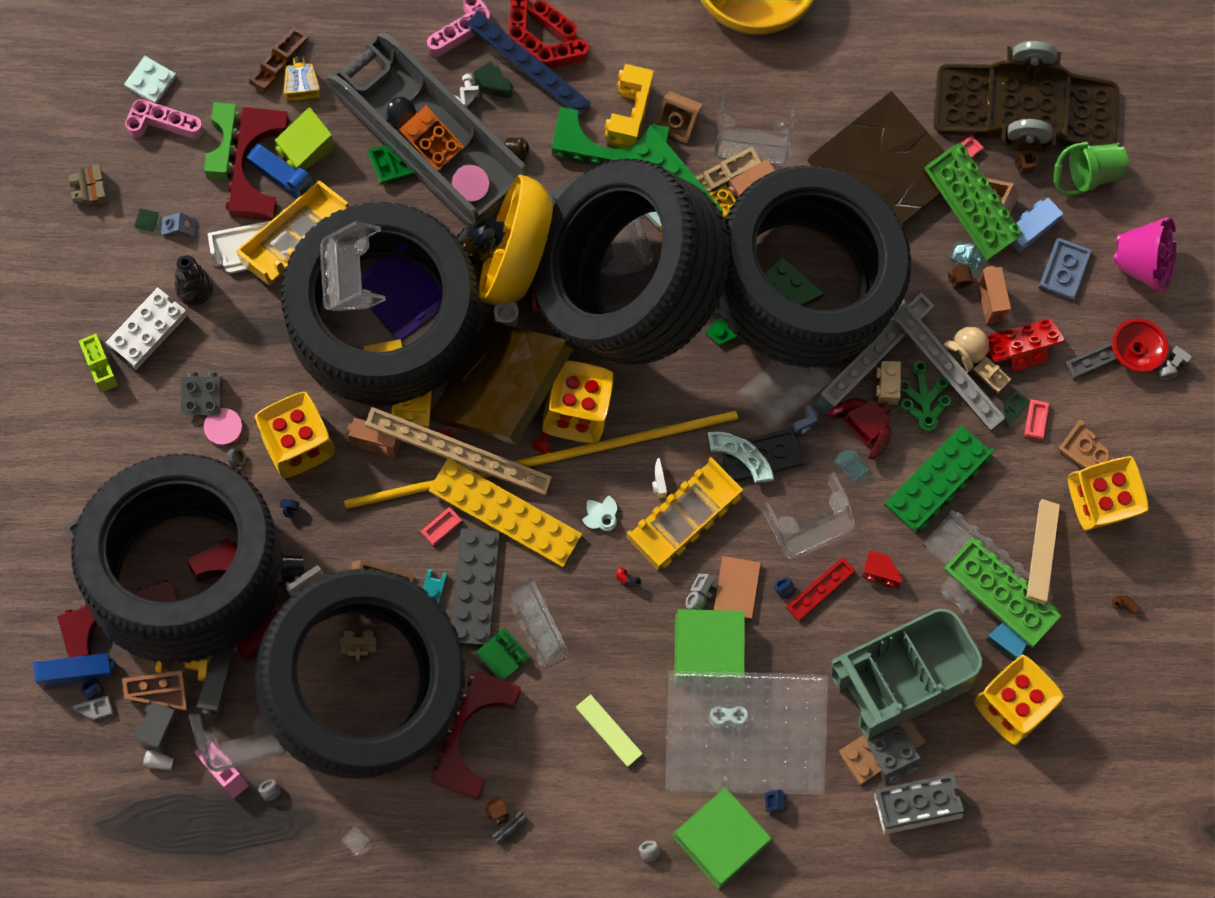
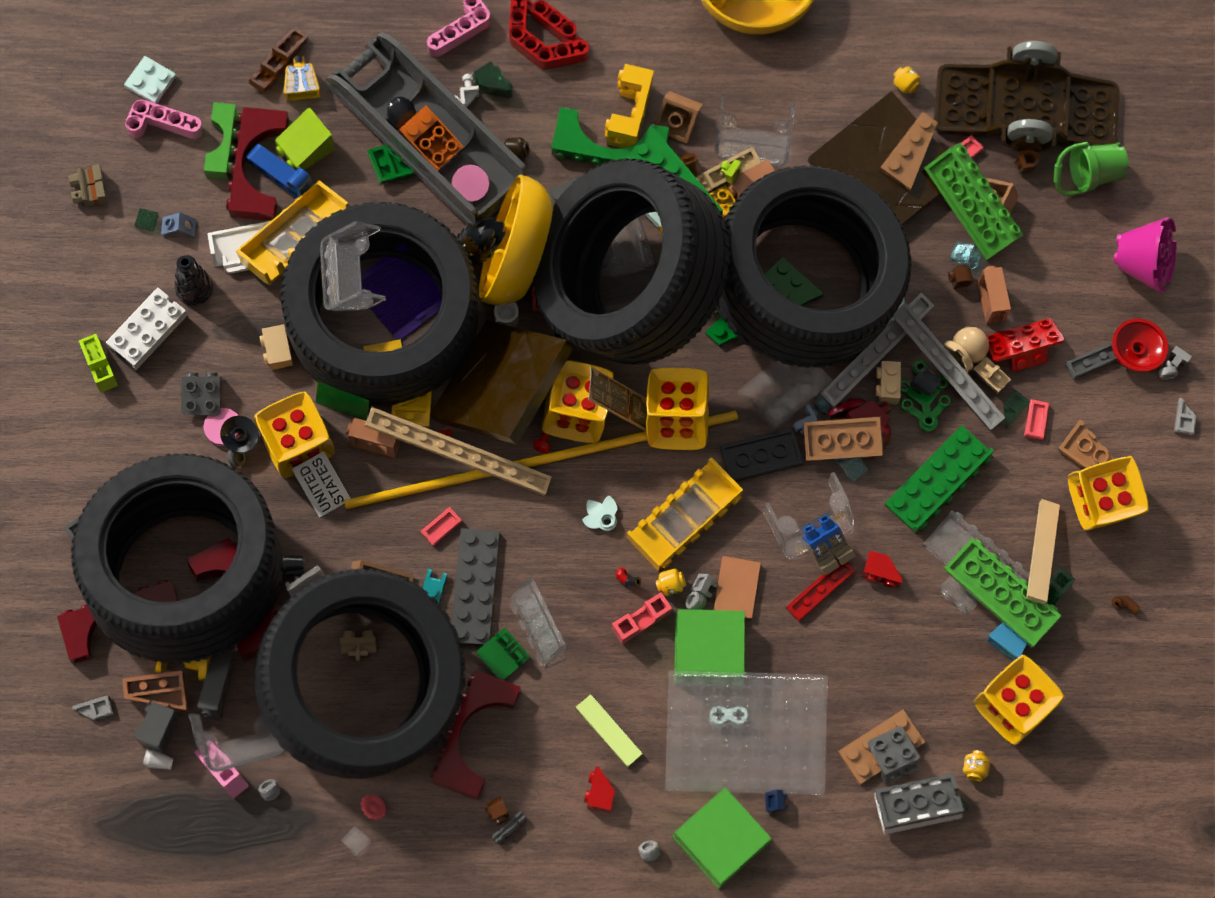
(72, 670): blue slope -> none
(92, 689): dark blue tile -> none
(242, 426): none -> black dish
(276, 346): none -> tan brick
(291, 505): dark blue tile -> none
(321, 484): none -> white sticker
(342, 401): none -> green sticker
(373, 807): none -> coral piece
(505, 512): yellow plate -> none
(527, 63): dark blue plate -> none
(601, 792): none -> red slope
(617, 398): none -> sticker
(648, 615): none -> coral arch
(659, 484): white plate -> none
(671, 582): none -> yellow head
(677, 408): none -> yellow piece
(692, 163): none -> reddish brown plate
(731, 170): none -> lime tile
(744, 451): light aqua tile -> none
(784, 587): dark blue tile -> none
(826, 544): none -> hips
(843, 438): none -> medium nougat plate
(907, 80): none -> yellow head
(908, 155): none -> medium nougat wing
(908, 670): sand green piece -> none
(925, 382): none -> black piece
(976, 766): none -> yellow head
(1036, 223): light blue brick -> none
(1058, 585): none -> clear green slope
(1065, 269): sand blue tile -> none
(1185, 419): none -> light grey tile

